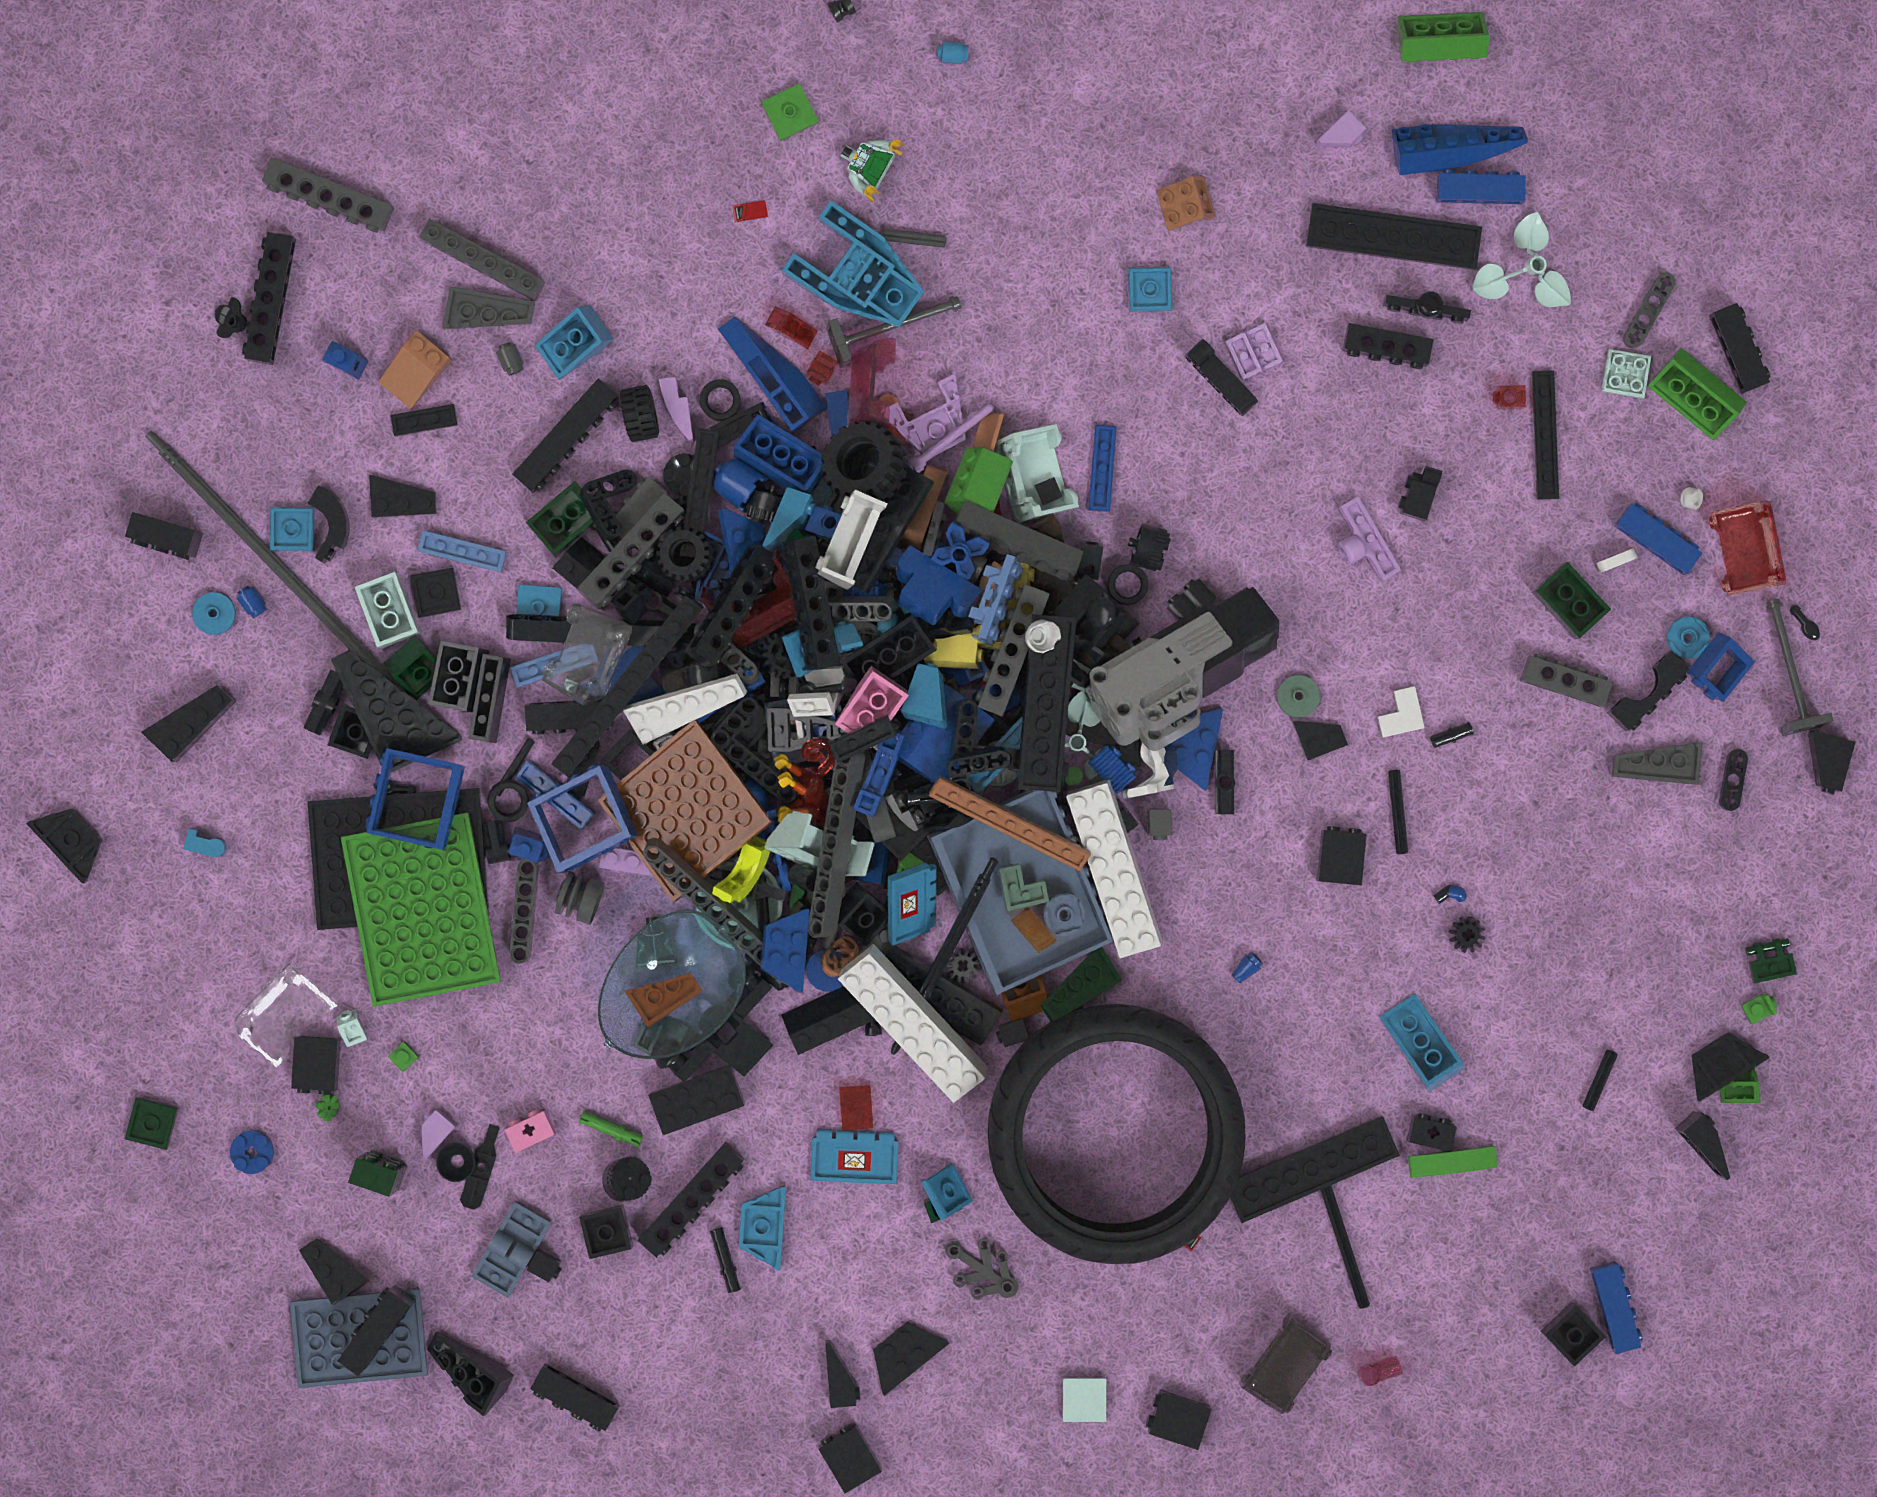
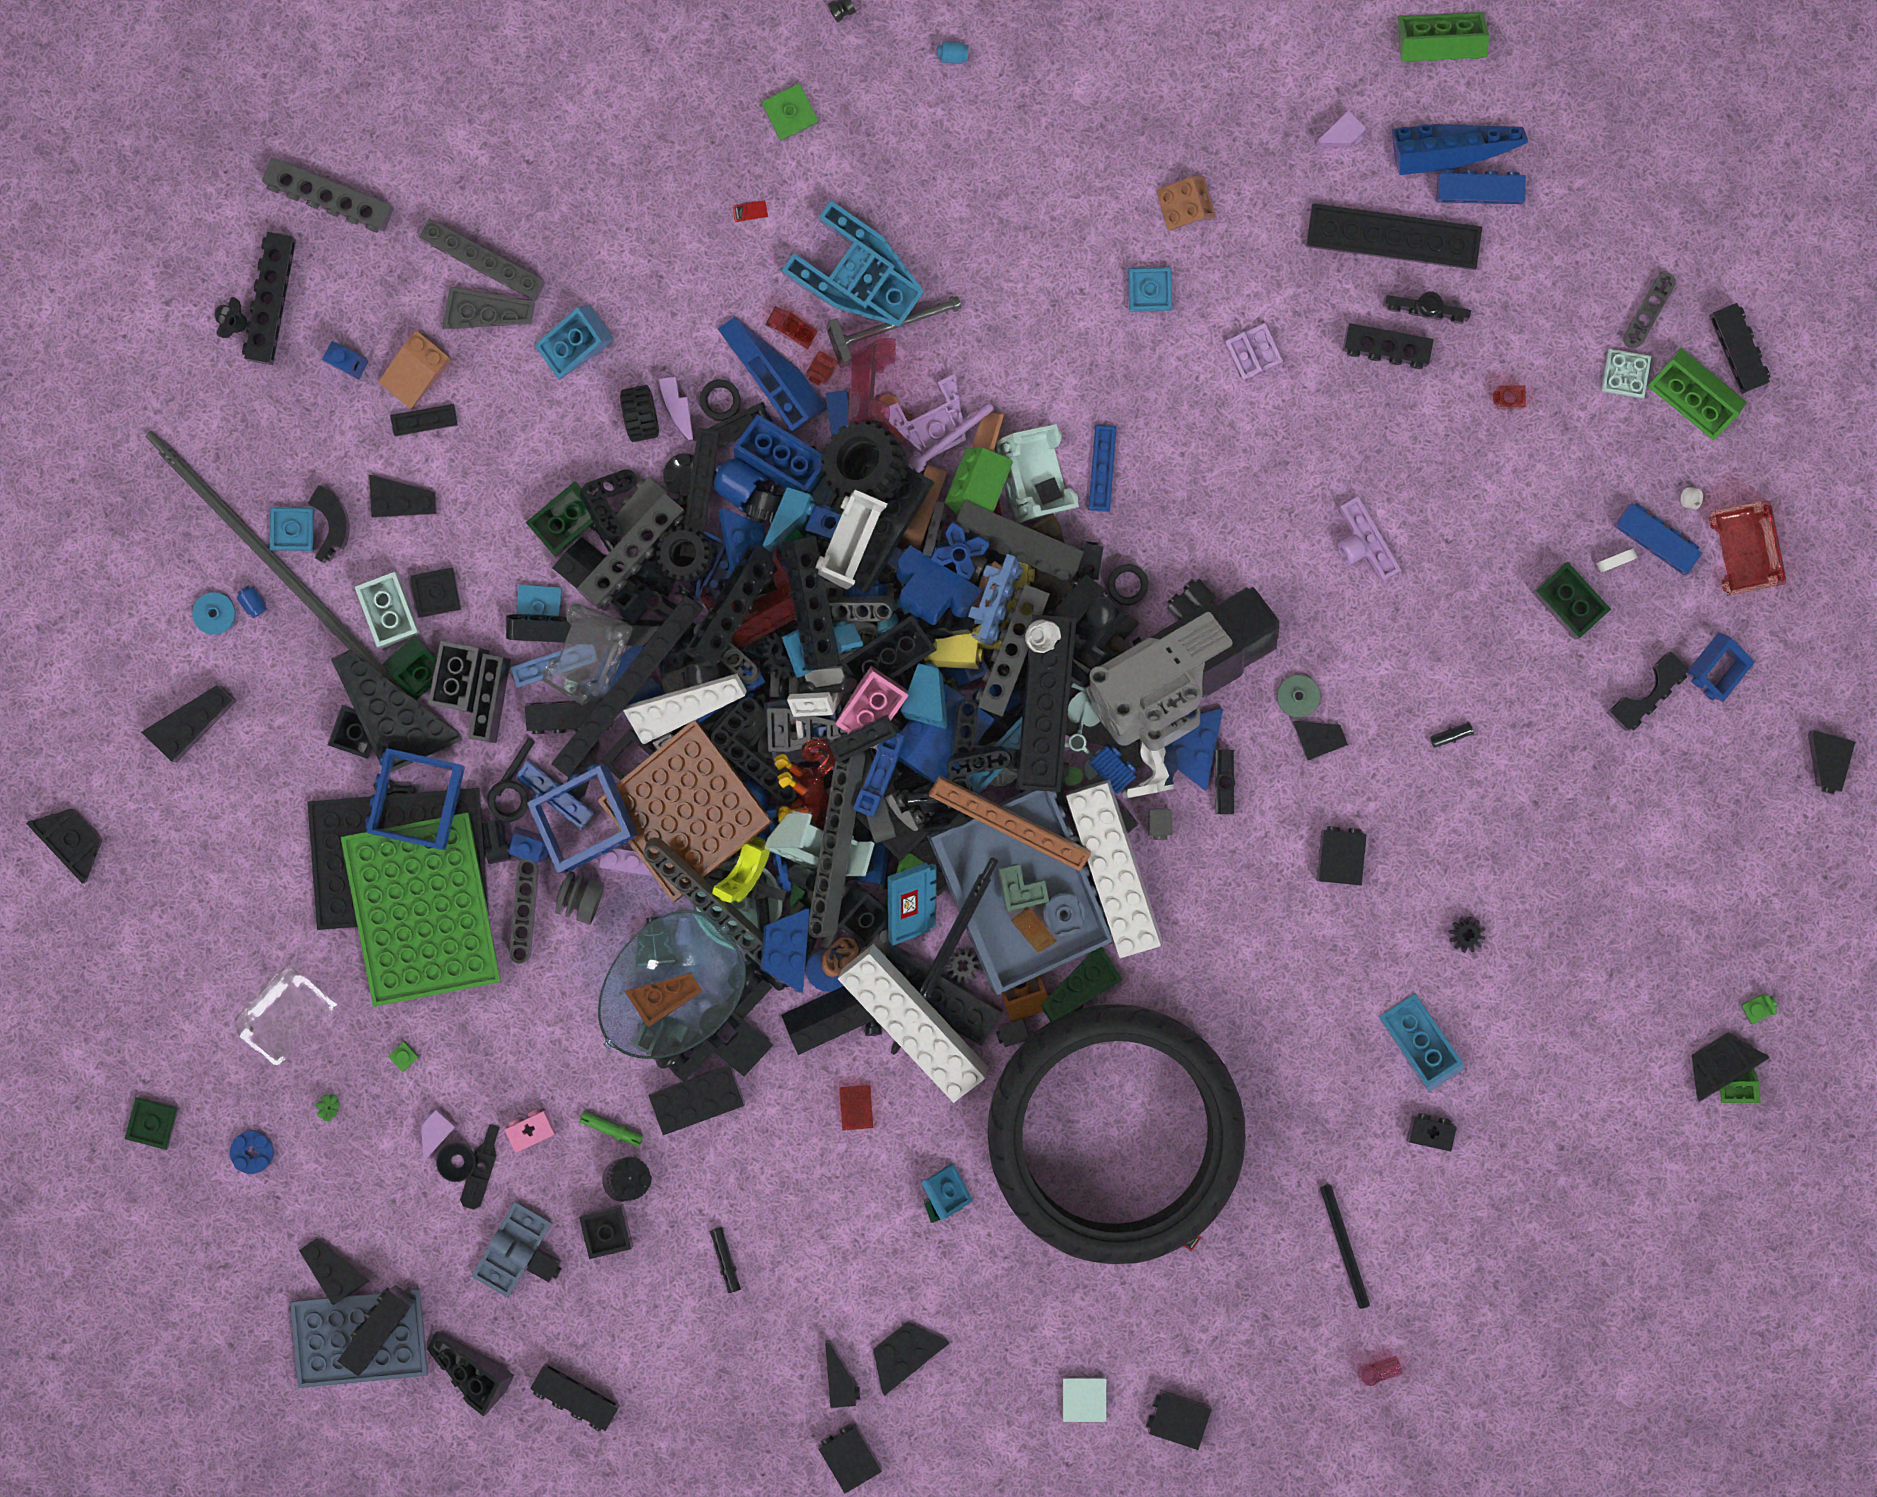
(163, 536): black brick -> none
(210, 847): dark azure leg -> none
(315, 1064): black brick -> none
(324, 703): black piece -> none
(351, 1028): light aqua bracket -> none
(378, 1173): dark green brick -> none
(462, 551): medium blue plate -> none
(510, 358): dark grey brick -> none
(564, 437): black brick -> none
(658, 1245): black brick -> none
(763, 1226): dark azure wing -> none
(854, 1159): dark azure hinge -> none
(870, 164): torso -> none
(914, 238): dark grey axle -> none
(984, 1271): dark grey plant -> none
(1149, 547): black piece -> none
(1220, 377): black beam -> none
(1247, 967): blue cone -> none
(1286, 1365): clear smoke windscreen -> none
(1313, 1169): black plate -> none
(1398, 811): black axle -> none
(1408, 715): white tile -> none
(1420, 493): black hinge -> none
(1451, 891): arm -> none
(1452, 1162): bright green slope -> none
(1534, 236): light aqua plant -> none
(1545, 435): black tile -> none
(1573, 1334): black brick -> none
(1600, 686): dark grey brick -> none
(1600, 1080): black axle -> none
(1616, 1308): blue brick -> none
(1666, 764): dark grey wing -> none
(1699, 637): dark azure plate -> none
(1704, 1139): black slope -> none
(1741, 775): black beam -> none
(1773, 967): dark green plate -> none
(1805, 721): dark grey tile -> none
(1808, 627): black piece -> none

